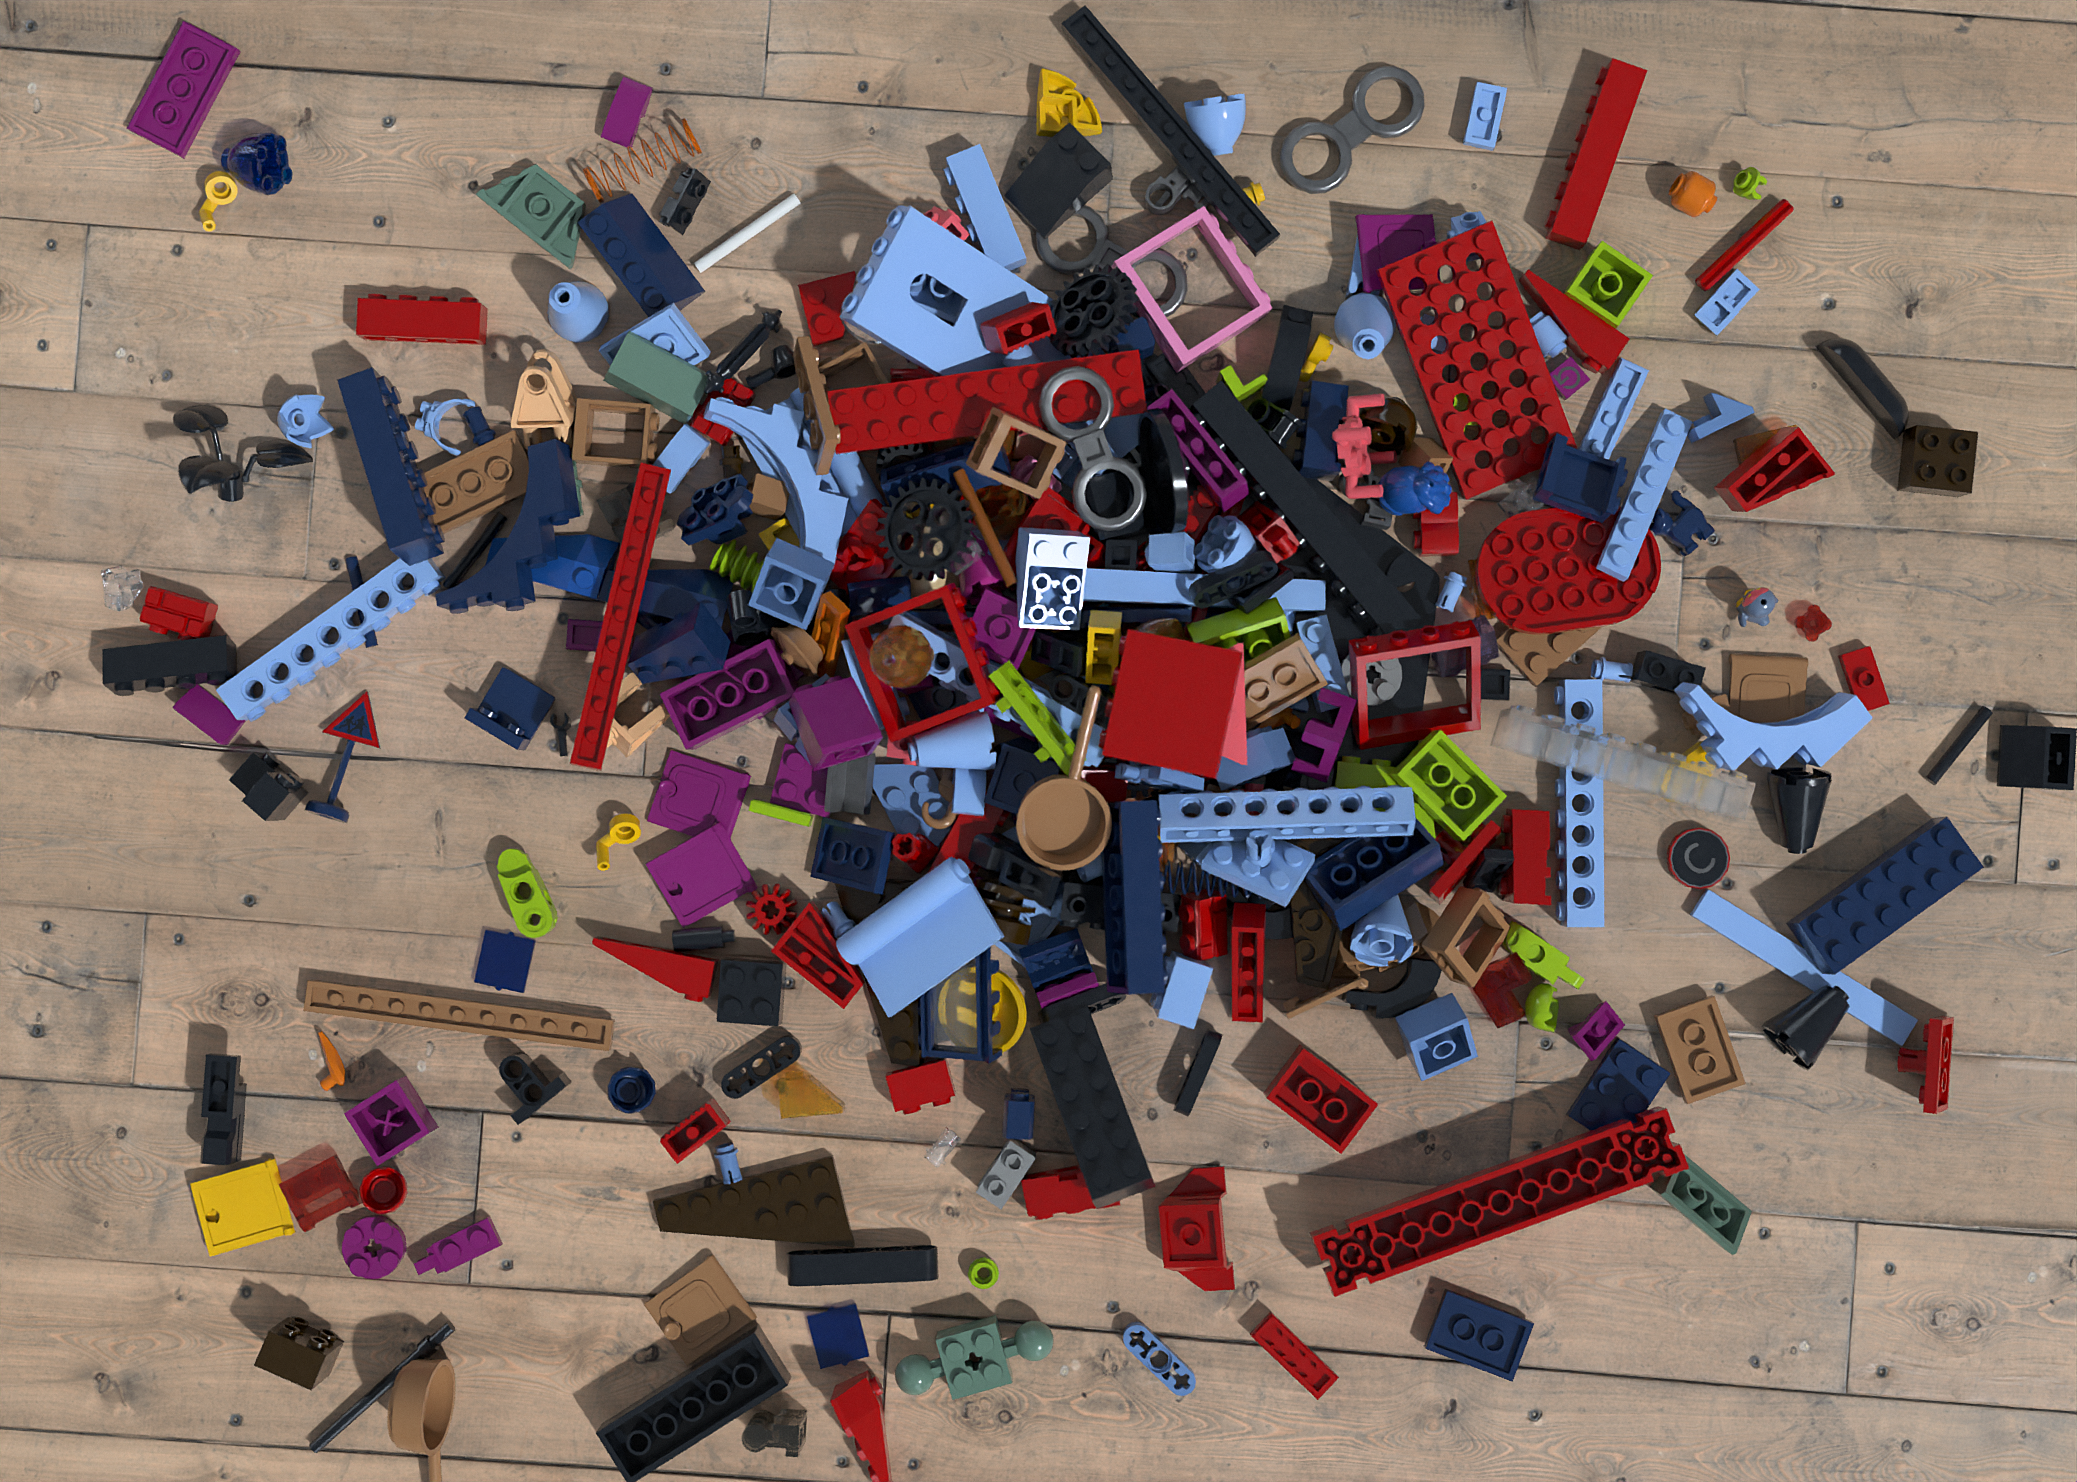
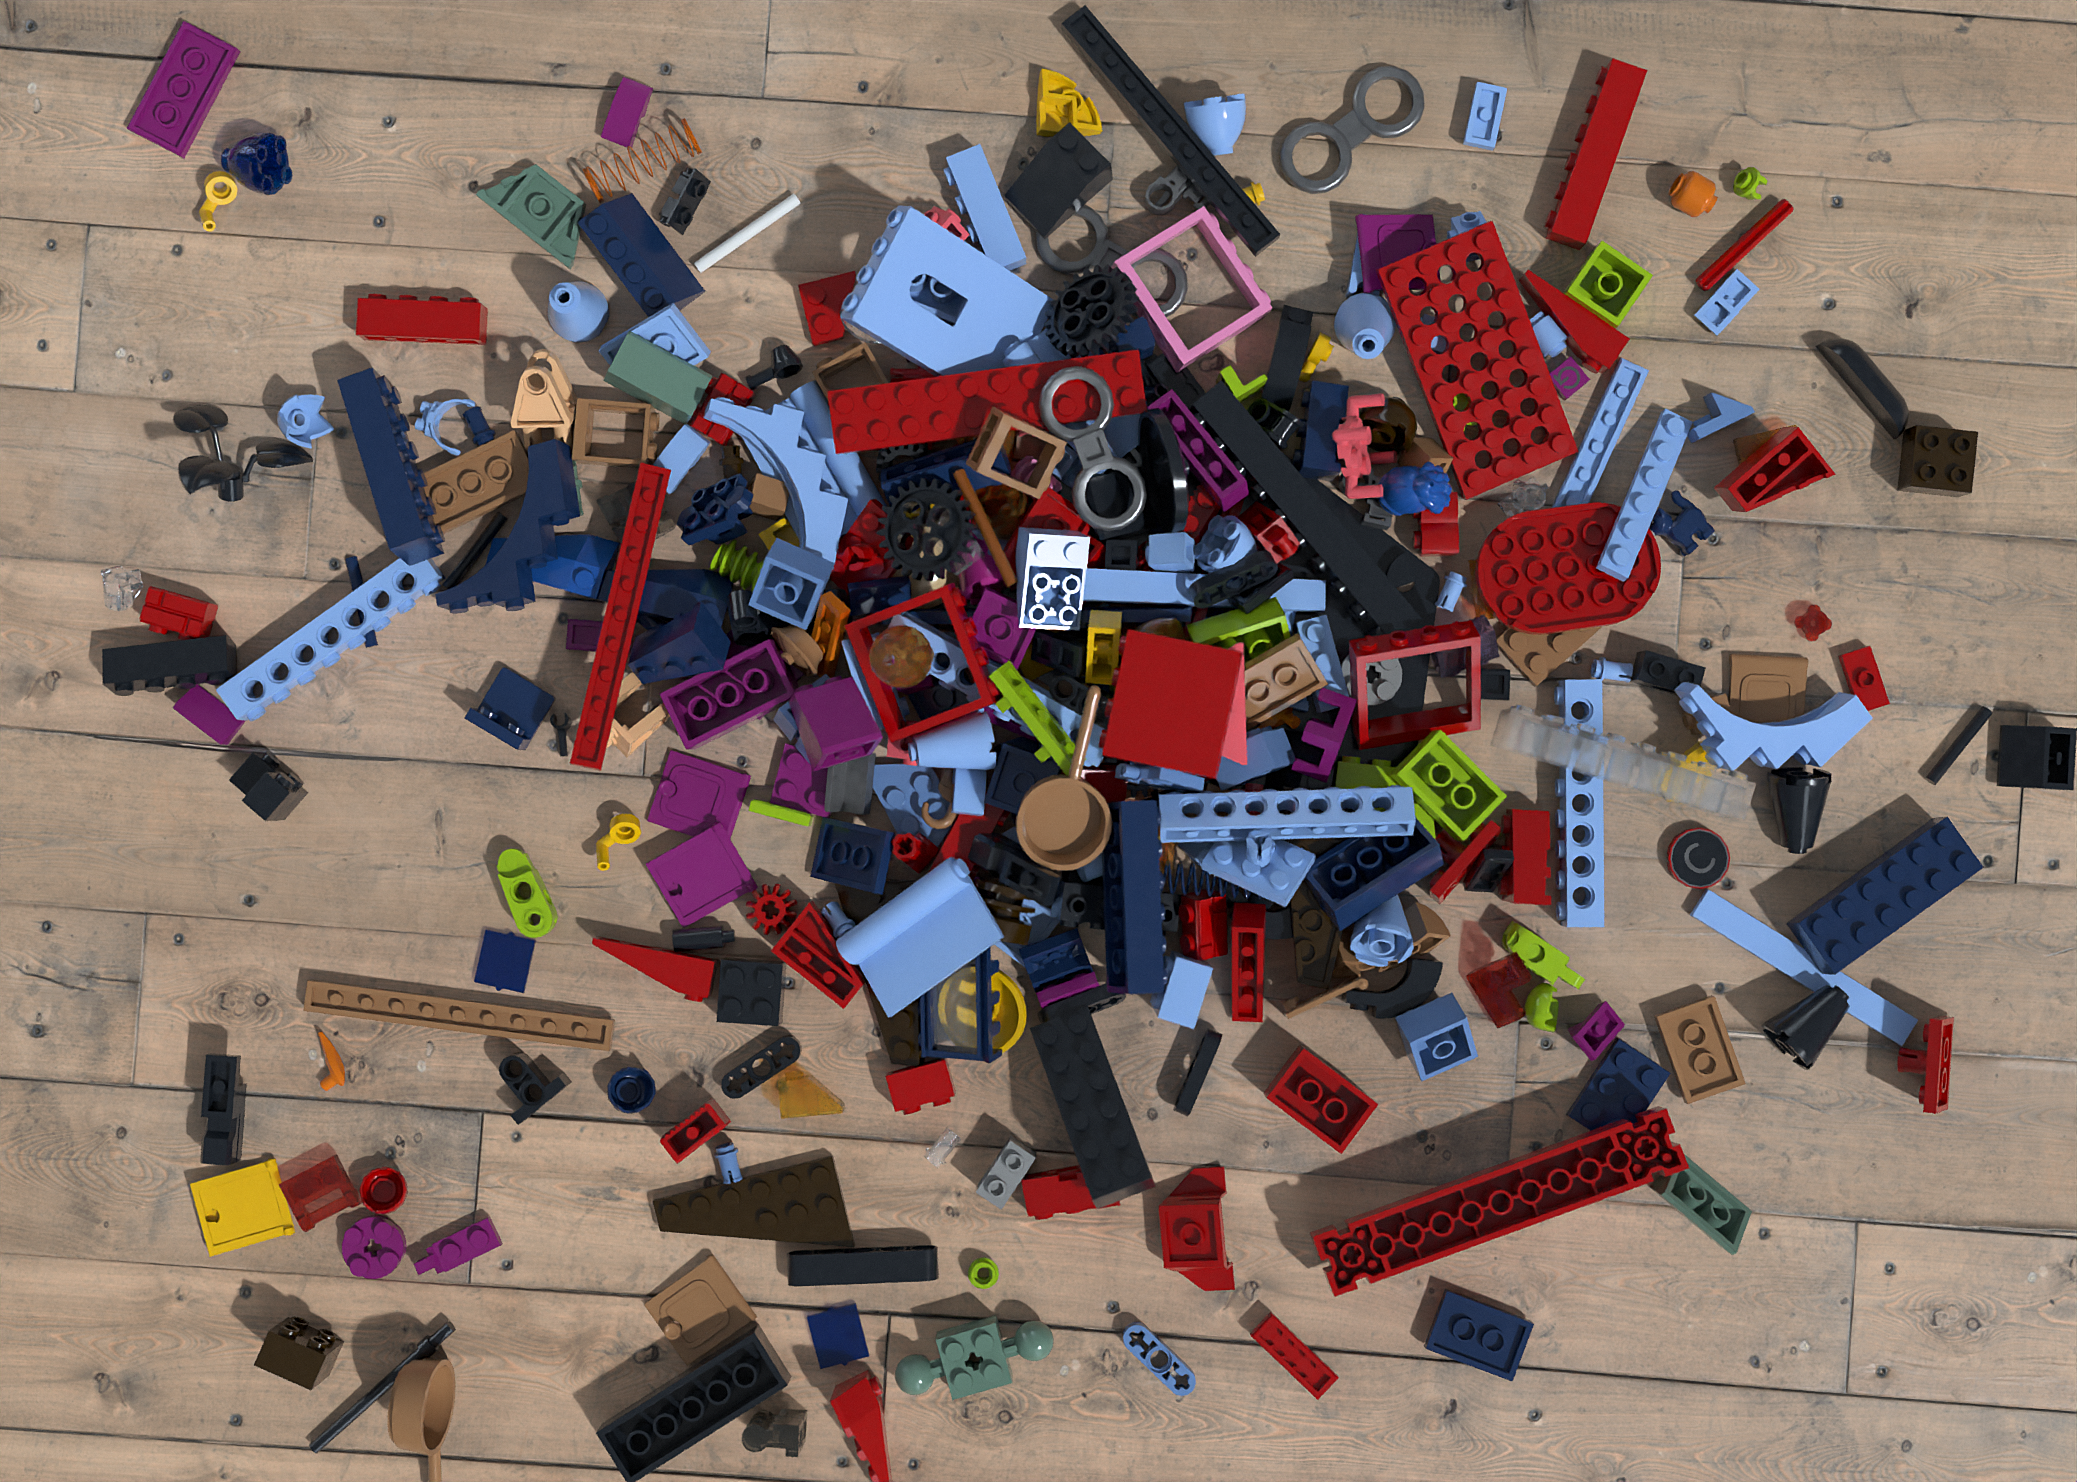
(355, 725): dark blue piece -> none
(391, 1120): magenta brick -> none
(742, 351): black wheel -> none
(816, 406): medium nougat wing -> none
(1018, 328): red brick -> none
(1018, 1114): dark blue brick -> none
(1450, 927): medium nougat window -> none
(1579, 481): dark blue panel -> none
(1756, 606): sand blue animal -> none

